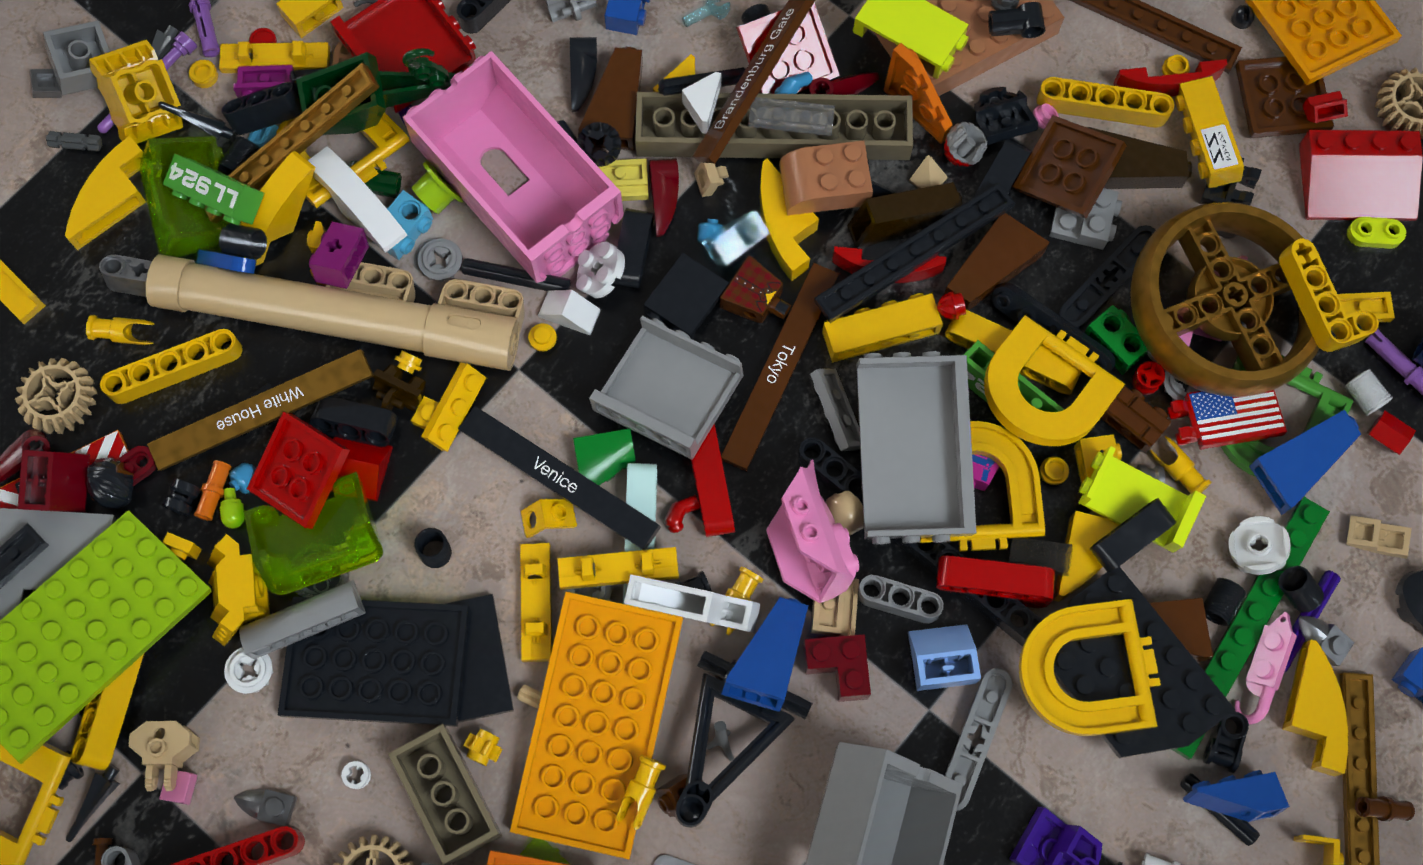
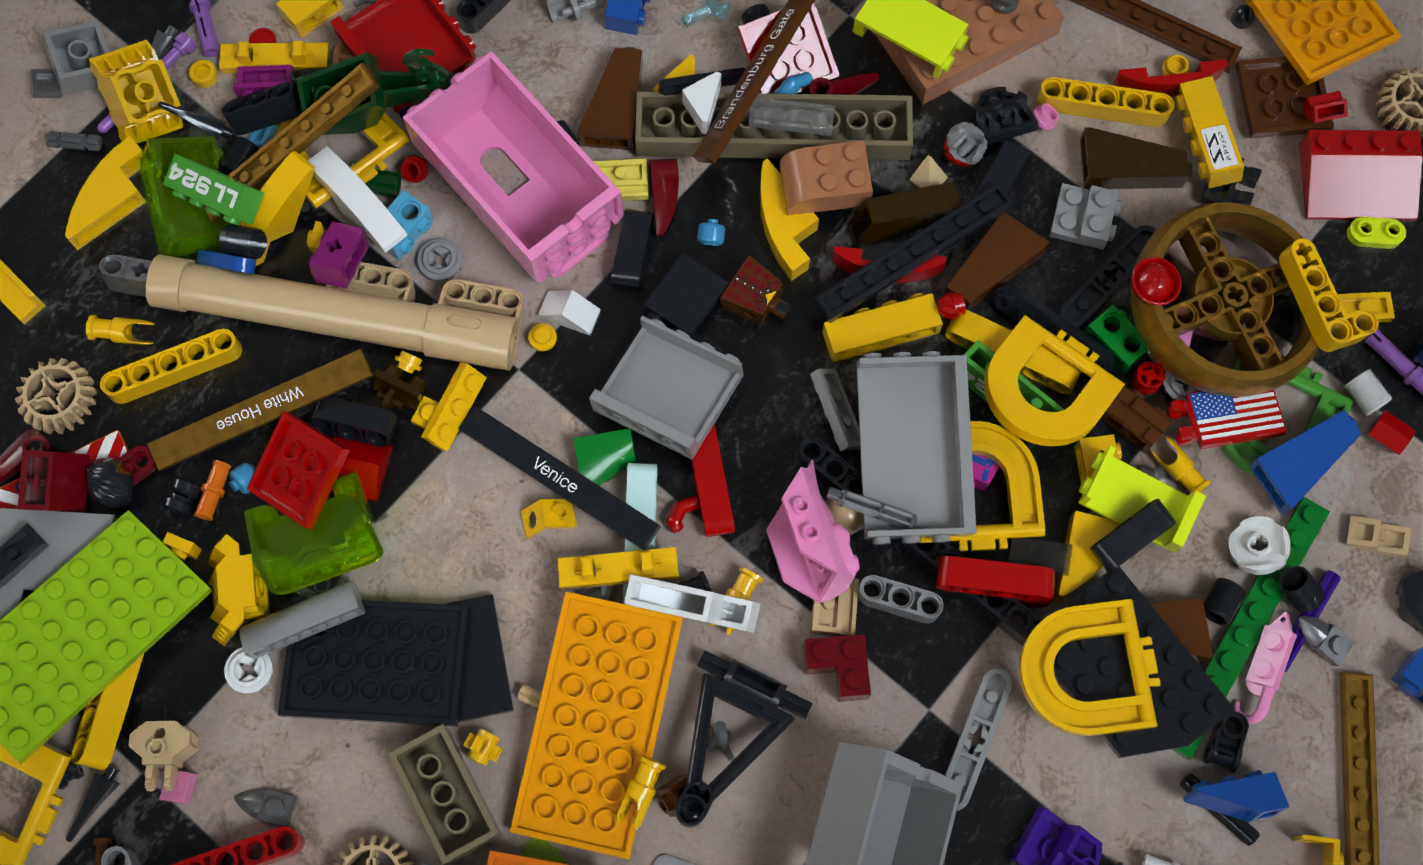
(231, 509): lime cylinder -> none
(365, 778): white bush -> none
(414, 169): none -> red plate
(429, 535): black piece -> none
(434, 190): lime piece -> none
(512, 275): black axle -> none
(536, 602): yellow hinge -> none
(582, 68): black piece -> none
(599, 269): white plate -> none
(612, 143): black gear -> none
(709, 177): tan tile -> none
(735, 238): clear light blue slope -> none
(767, 662): blue slope -> none
(778, 369): reddish brown tile -> none
(873, 508): none -> dark grey piece
(909, 78): orange plate -> none
(944, 657): light blue slope -> none
(1024, 20): black piece -> none
(1054, 470): yellow plate -> none
(1069, 166): reddish brown plate -> none
(1156, 281): none -> red hat
(1318, 710): yellow slope -> none
(1384, 808): reddish brown pin -> none

